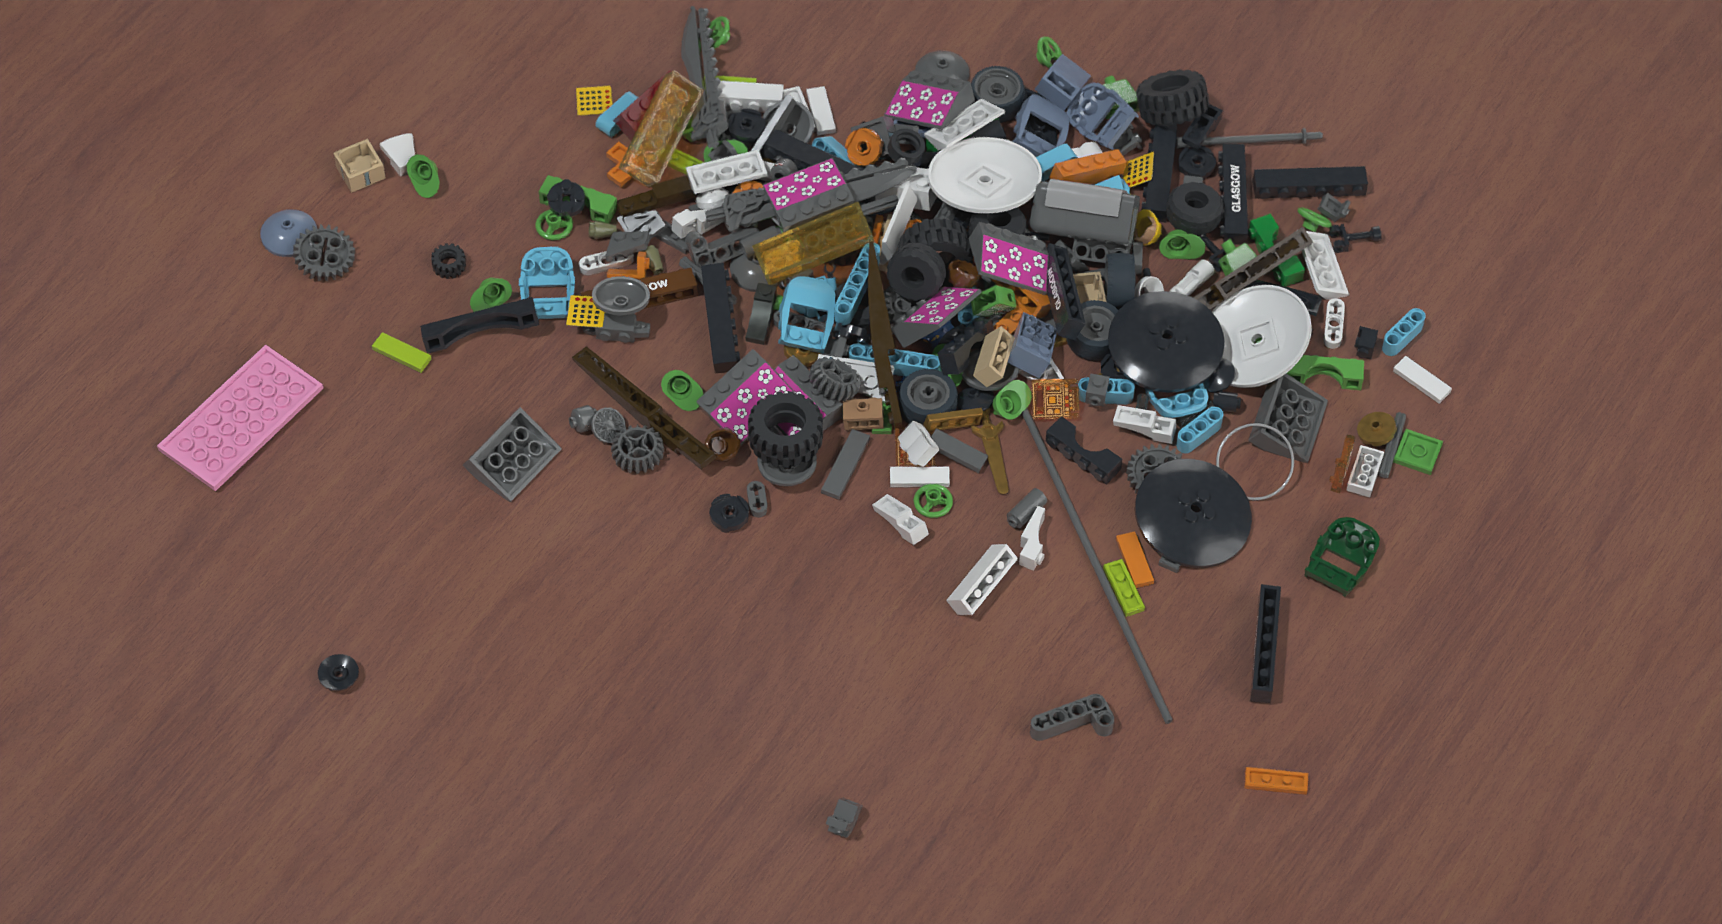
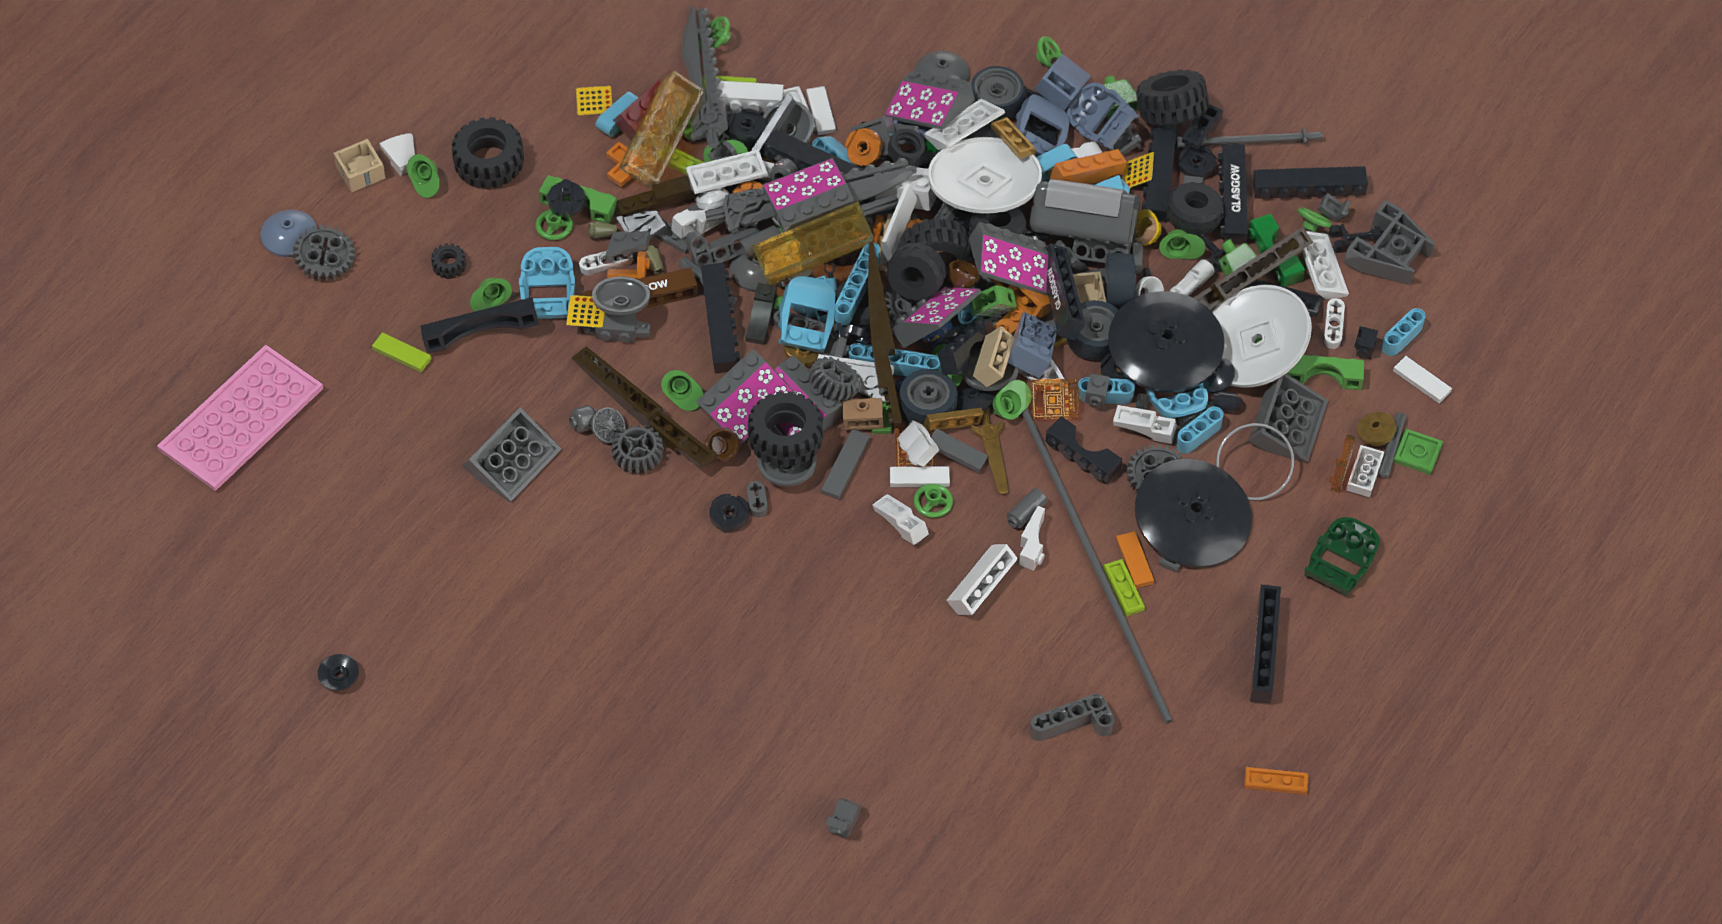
(493, 170): none -> black tyre
(1013, 138): none -> pearl gold tile
(1394, 249): none -> dark grey wedge

